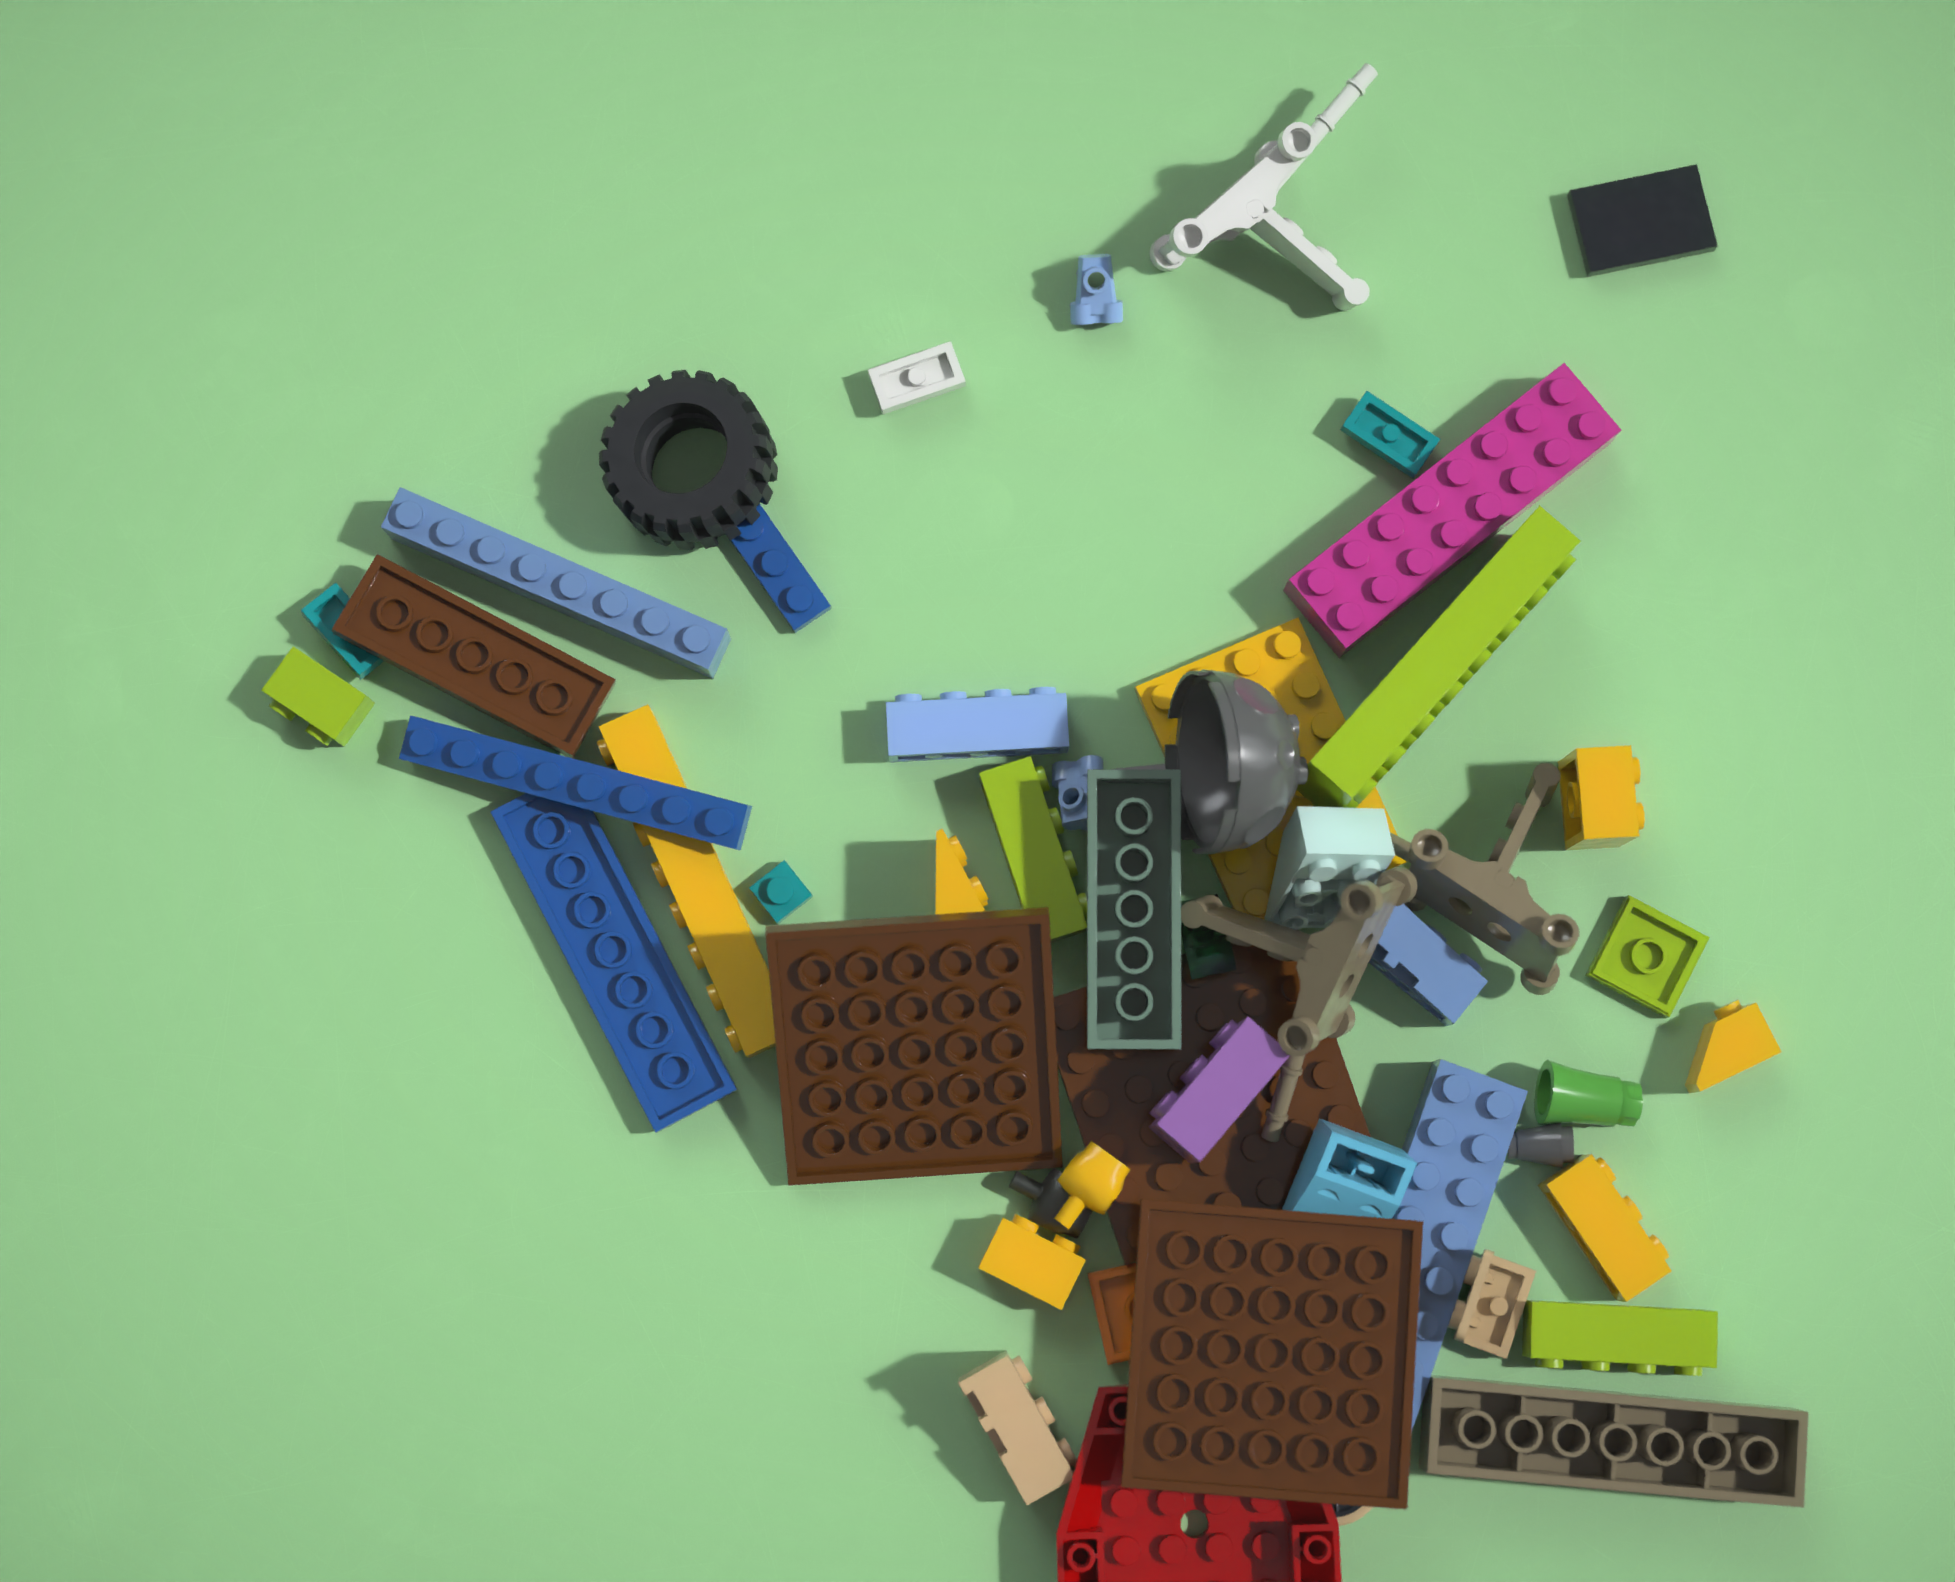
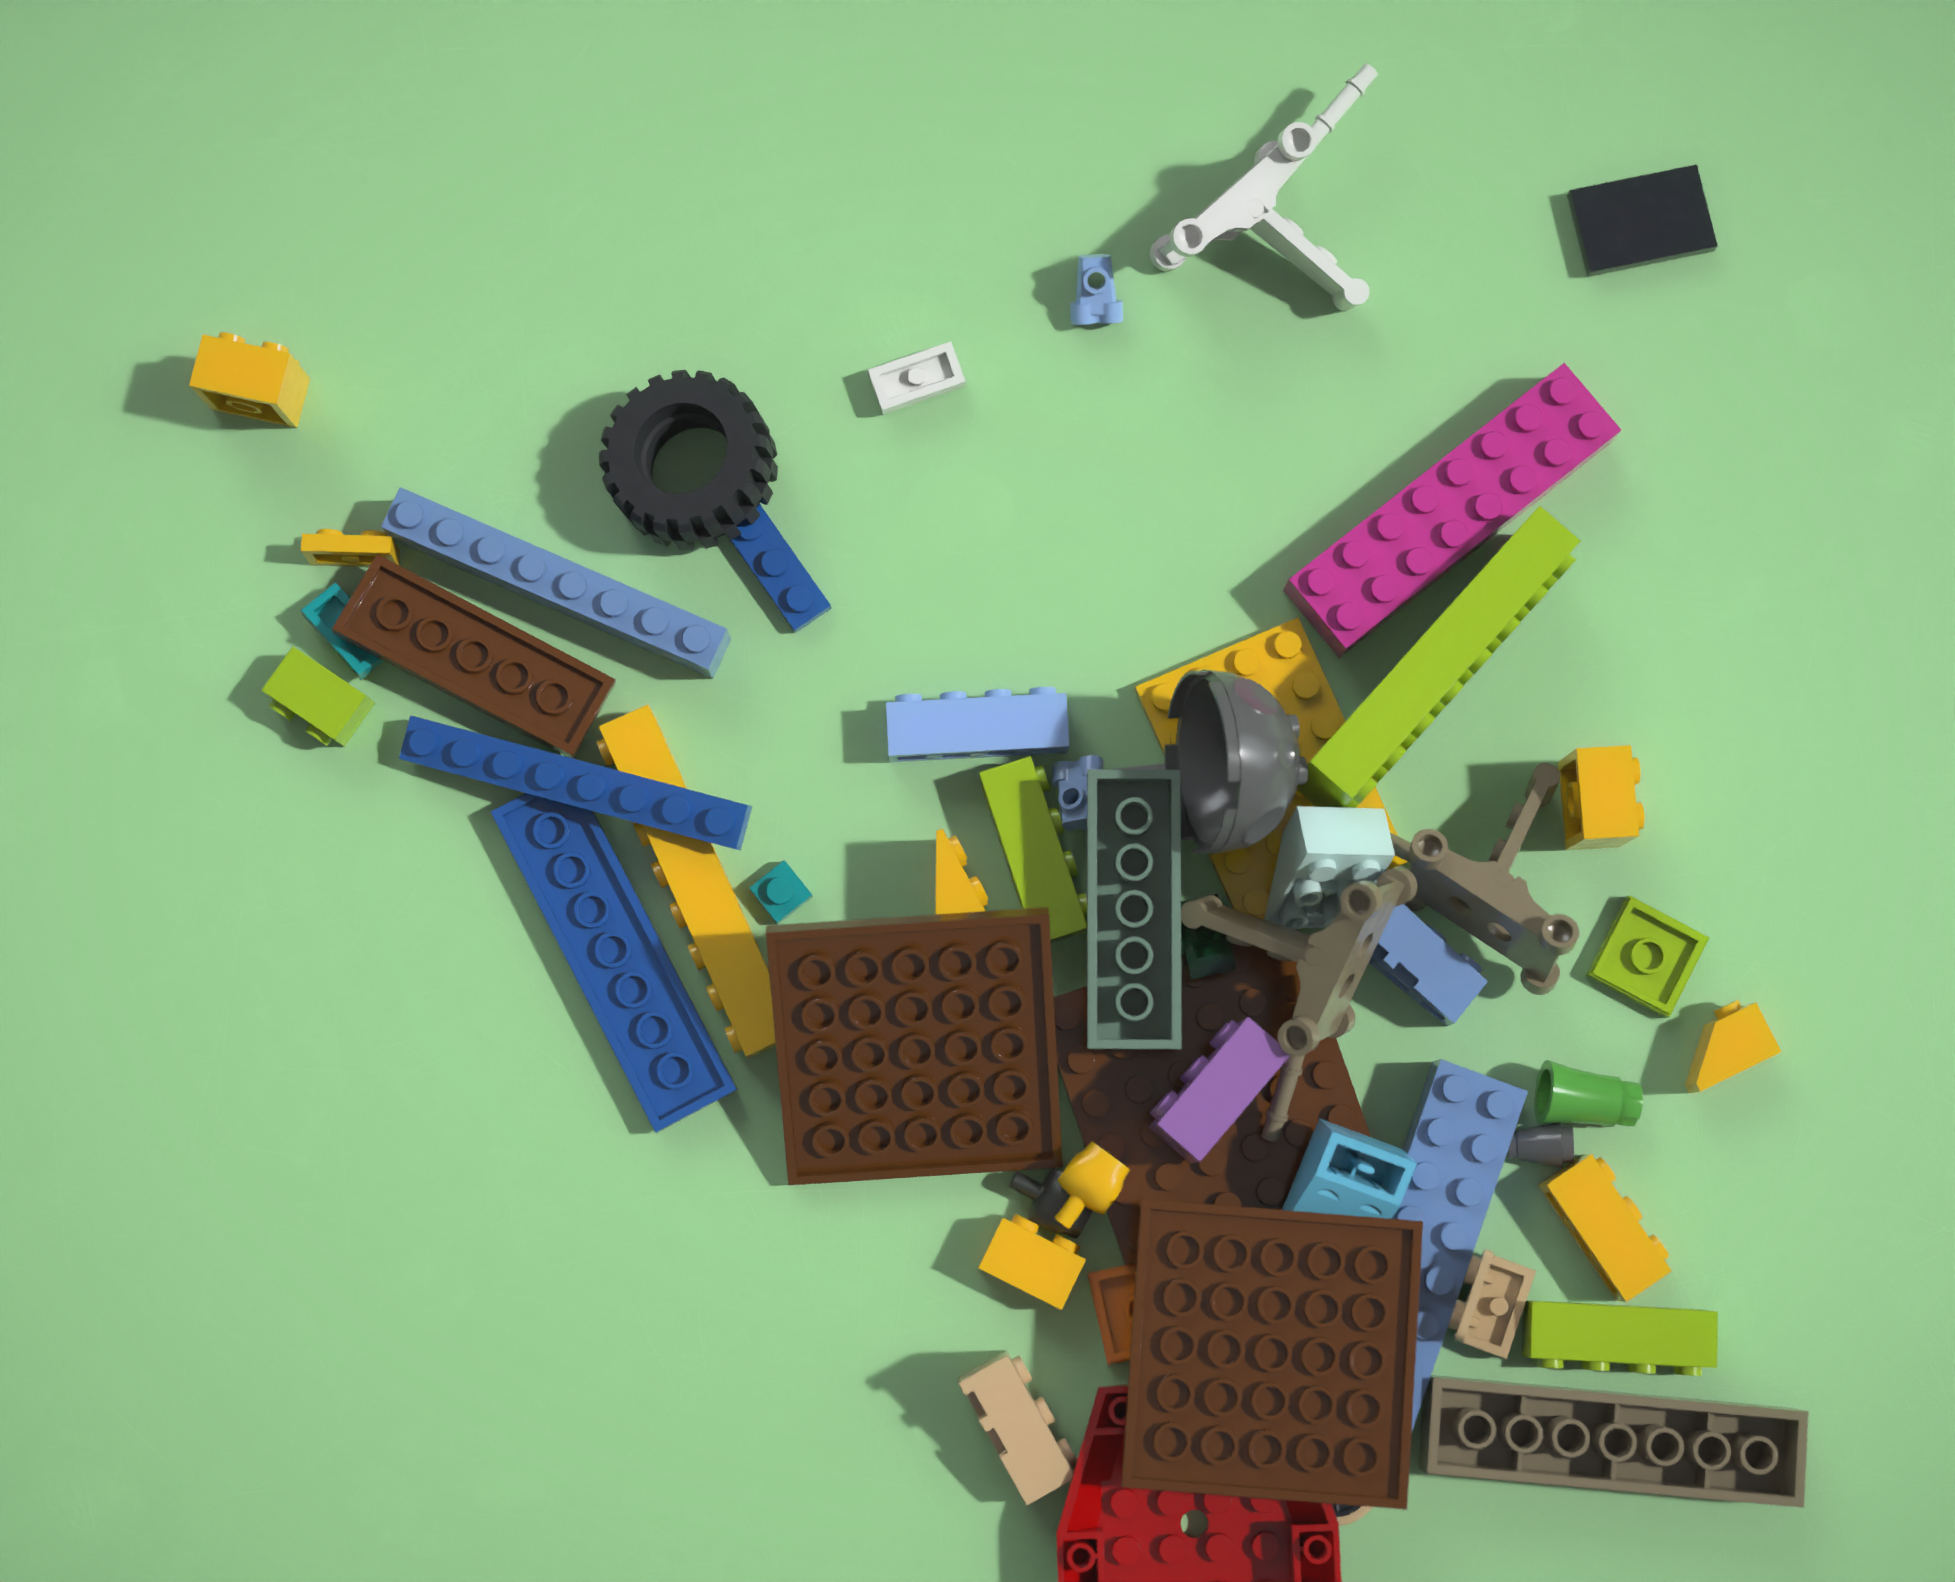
(250, 379): none -> yellow brick
(334, 548): none -> yellow plate
(1390, 434): teal plate -> none

